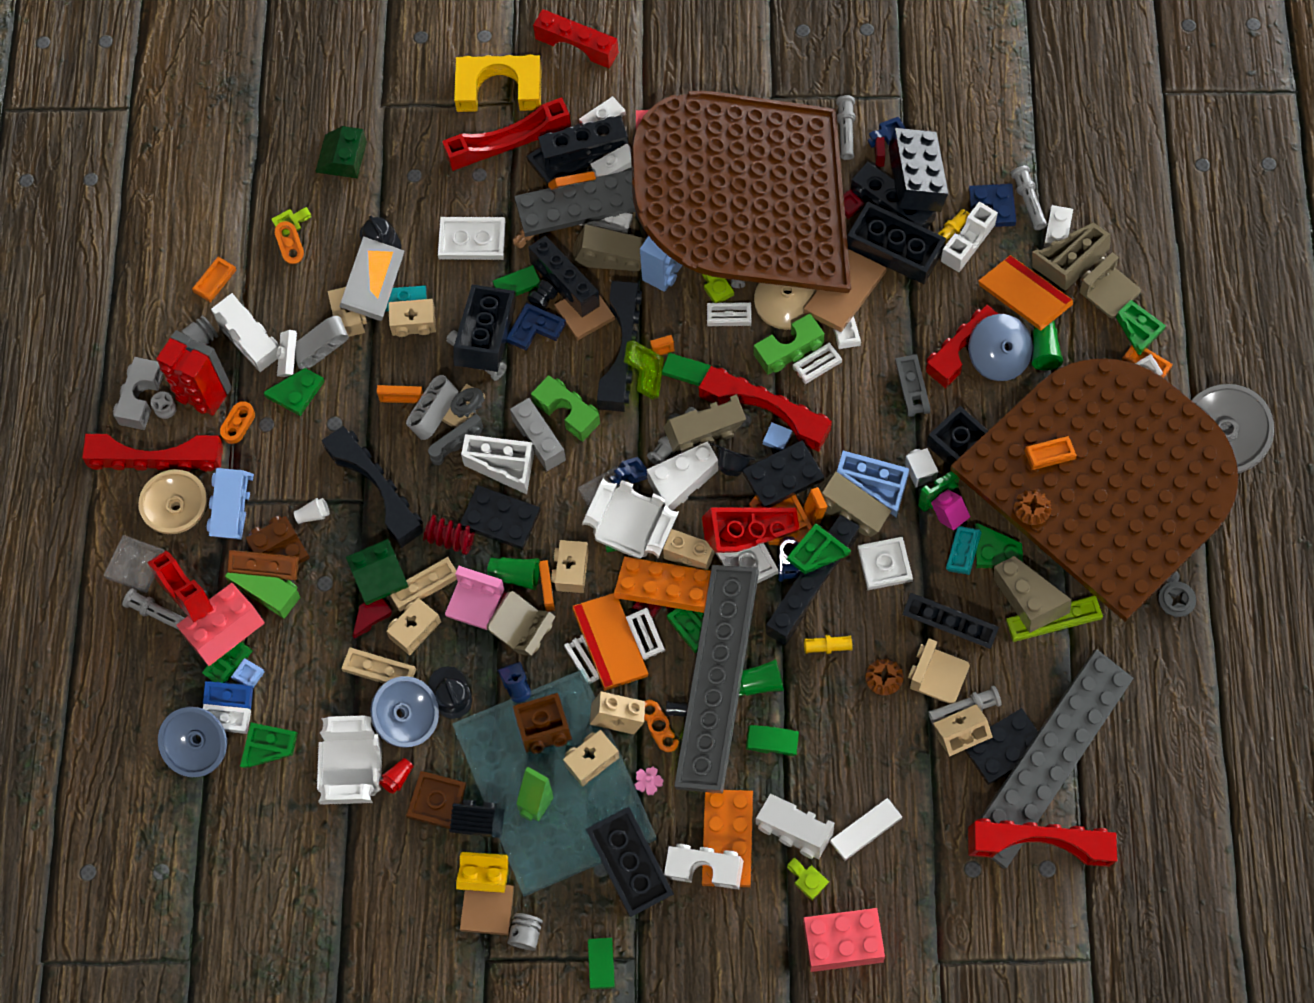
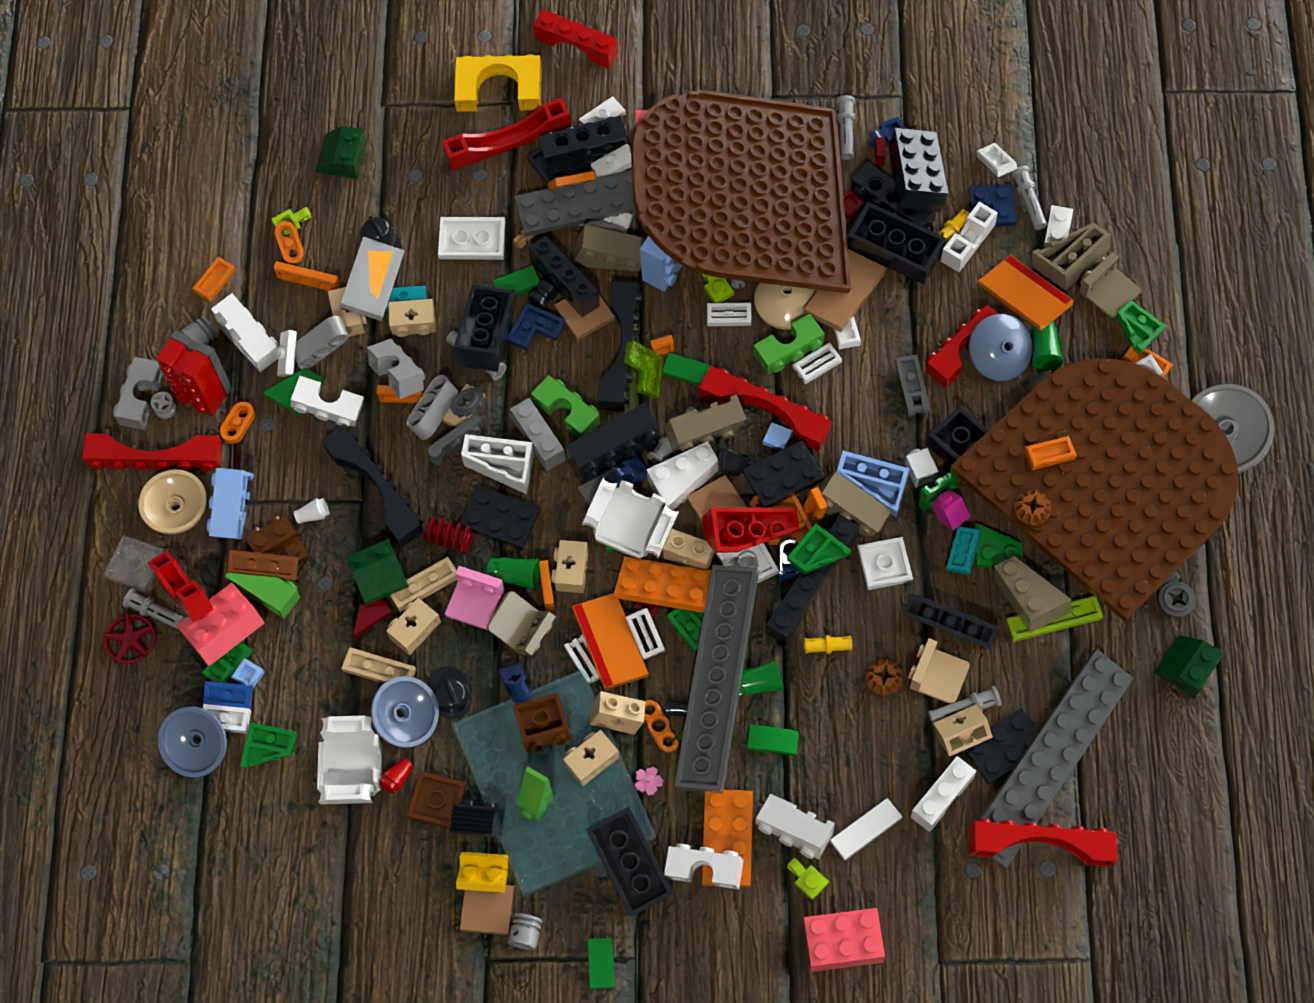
(129, 638): none -> dark red wheel
(306, 276): none -> orange tile
(343, 411): none -> white arch
(403, 374): none -> light grey arch
(613, 443): none -> black brick
(715, 495): none -> medium nougat tile
(942, 793): none -> white arch
(996, 159): none -> white plate
(1189, 664): none -> dark green slope

